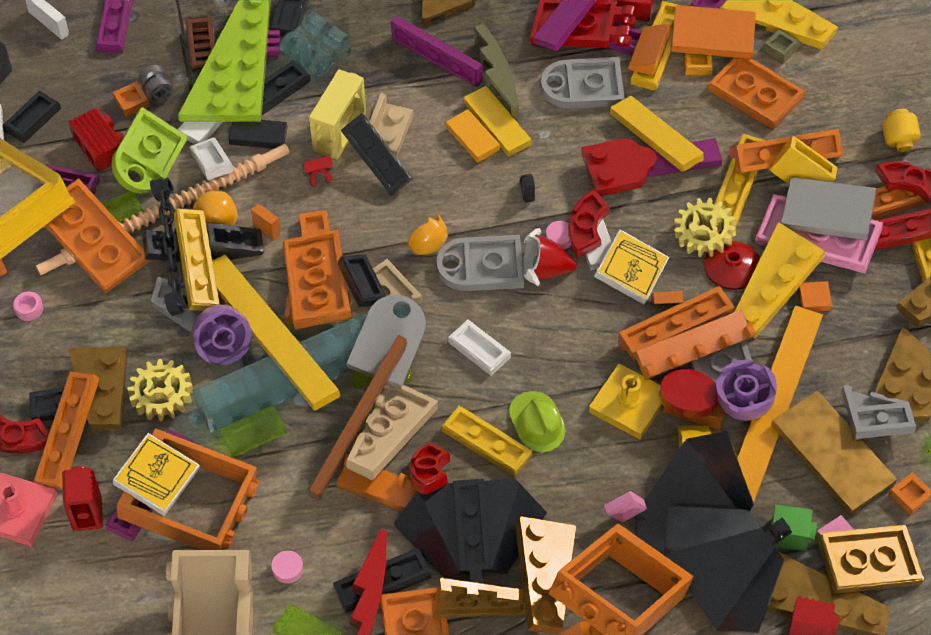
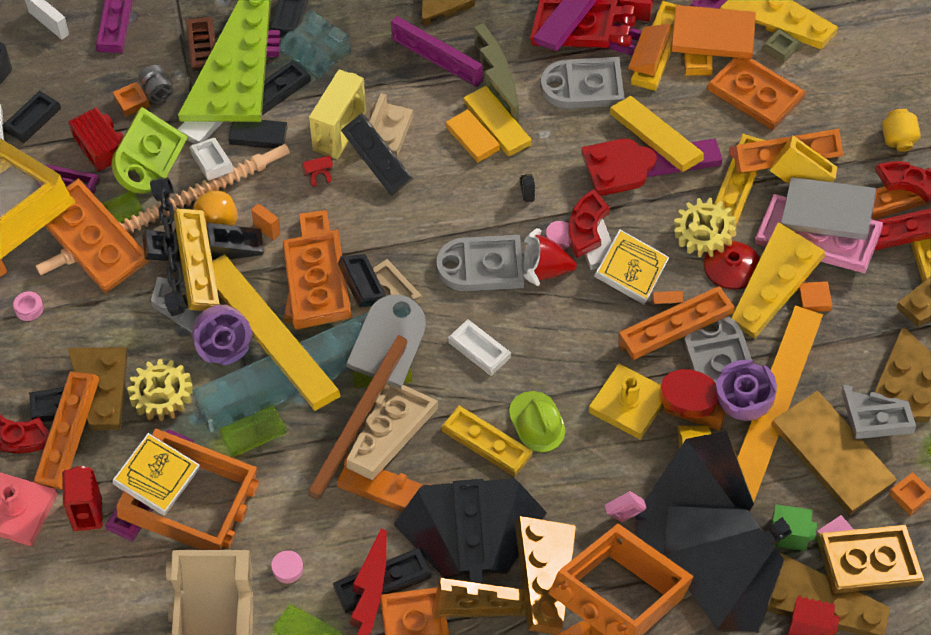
(427, 467): red tile -> none
(428, 237): light orange hair -> none
(693, 344): orange hinge -> none

